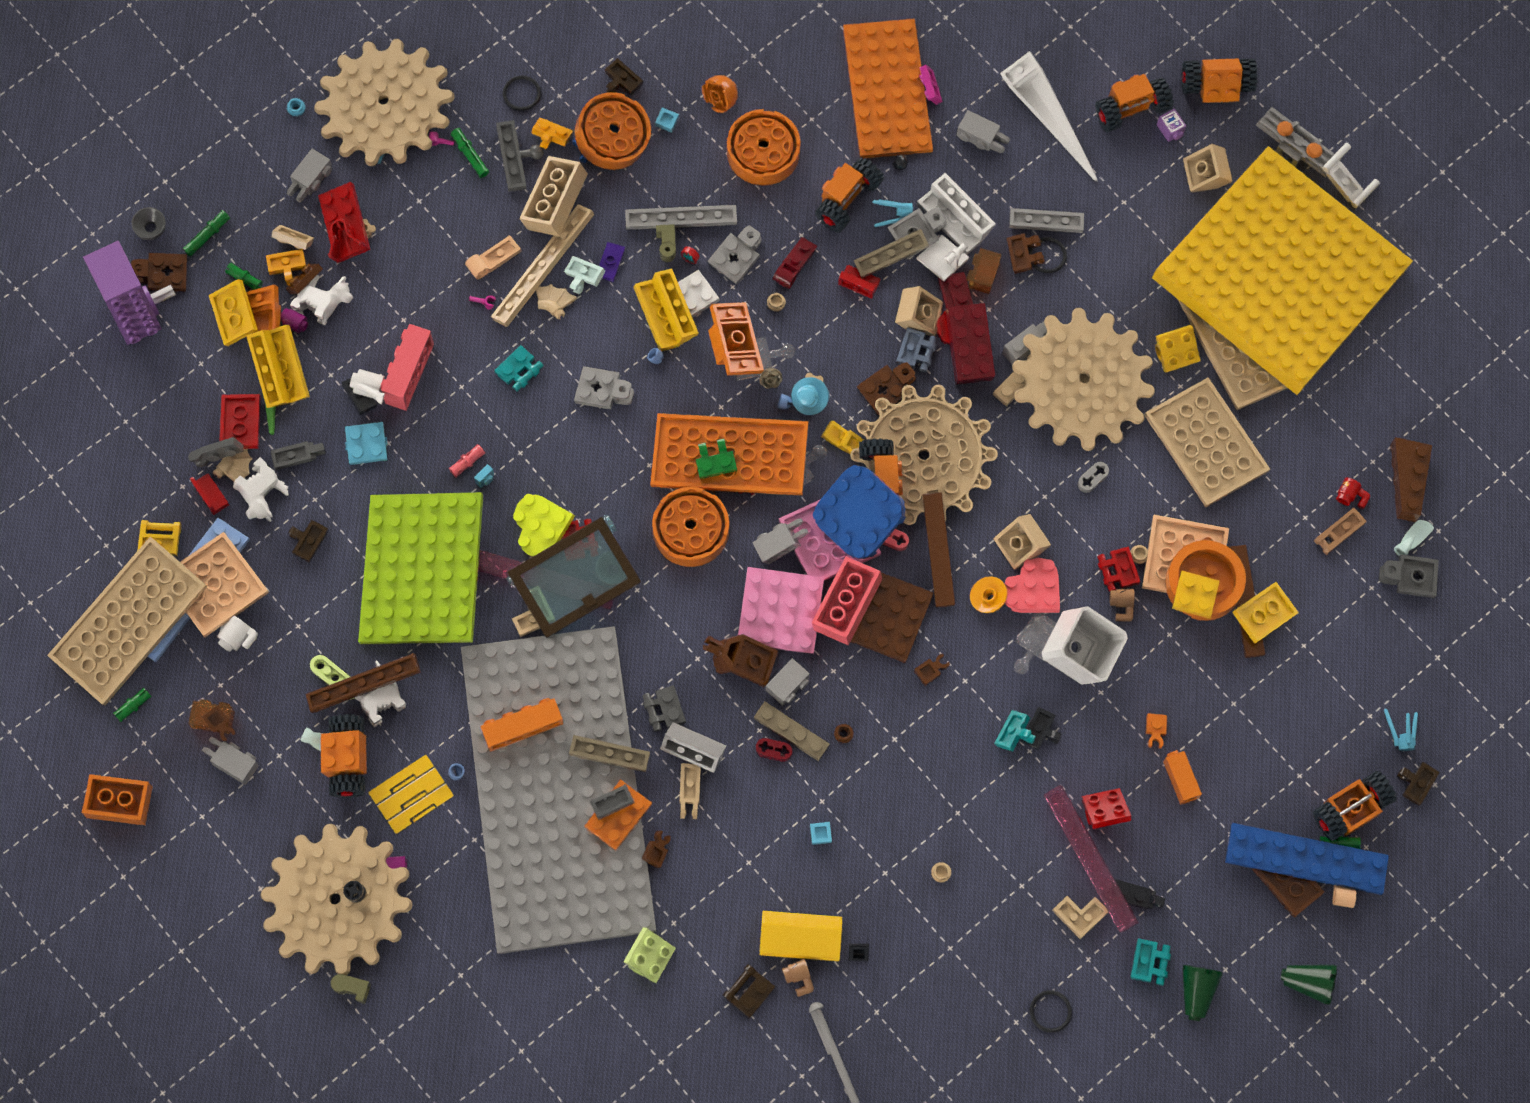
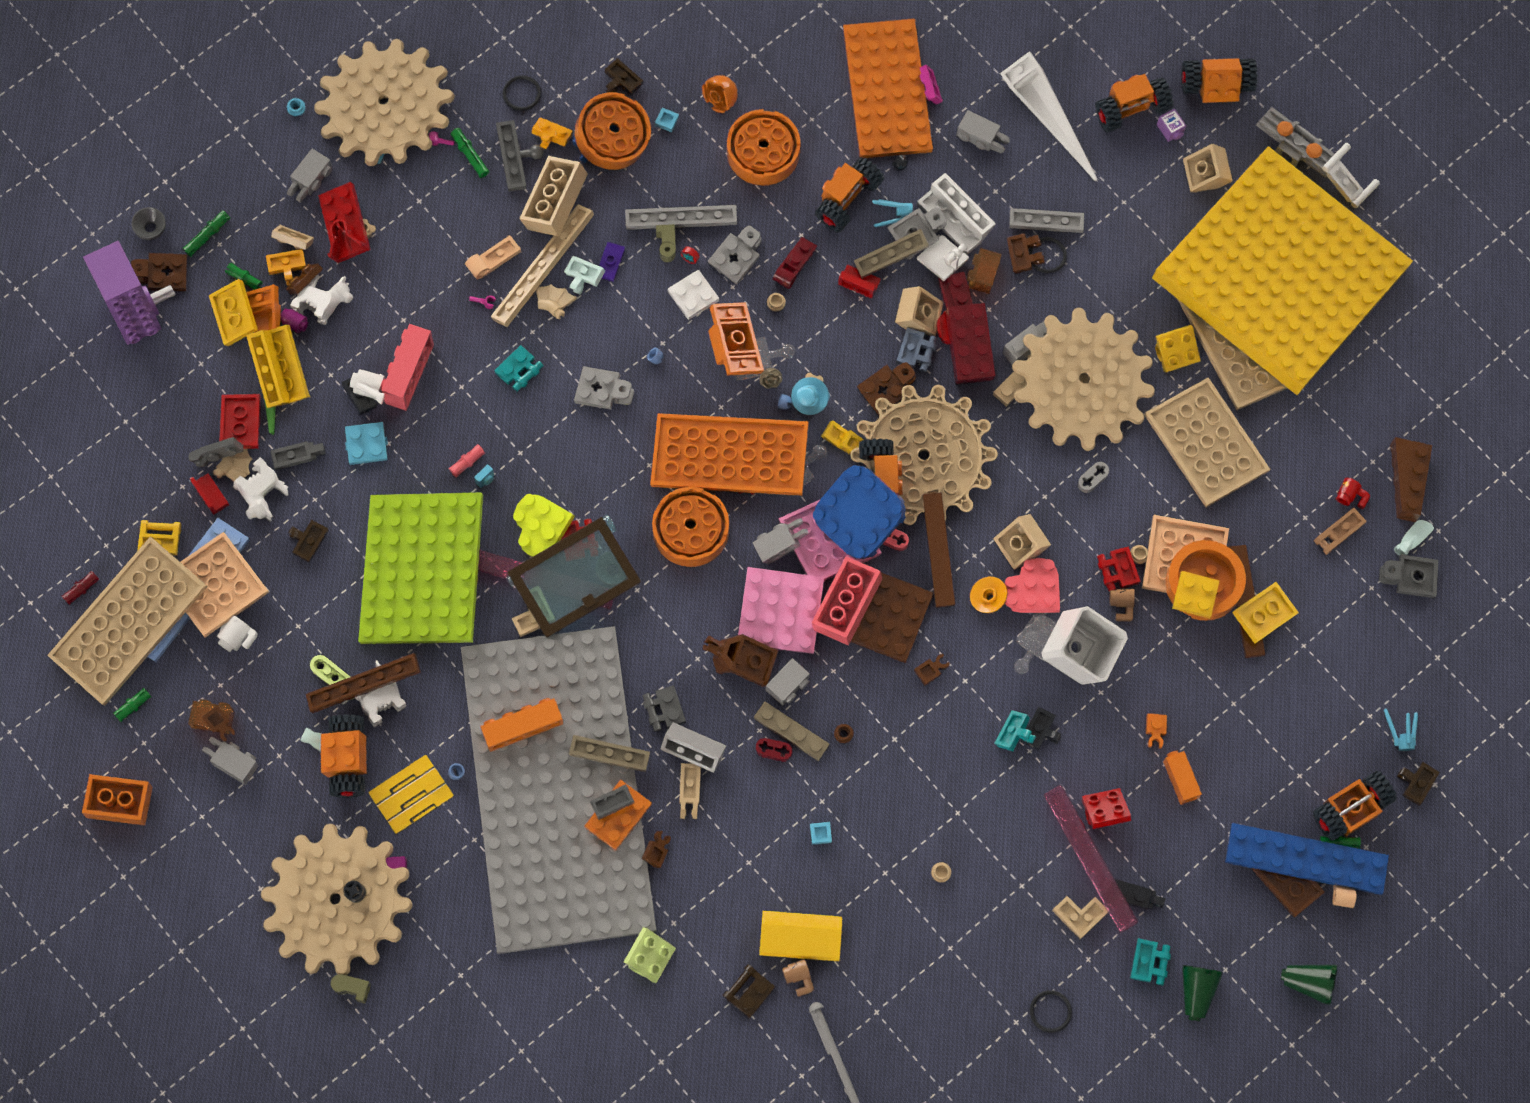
(80, 587): none -> dark red pin
(666, 310): yellow slope -> none
(715, 464): green plate -> none
(858, 952): black slope -> none

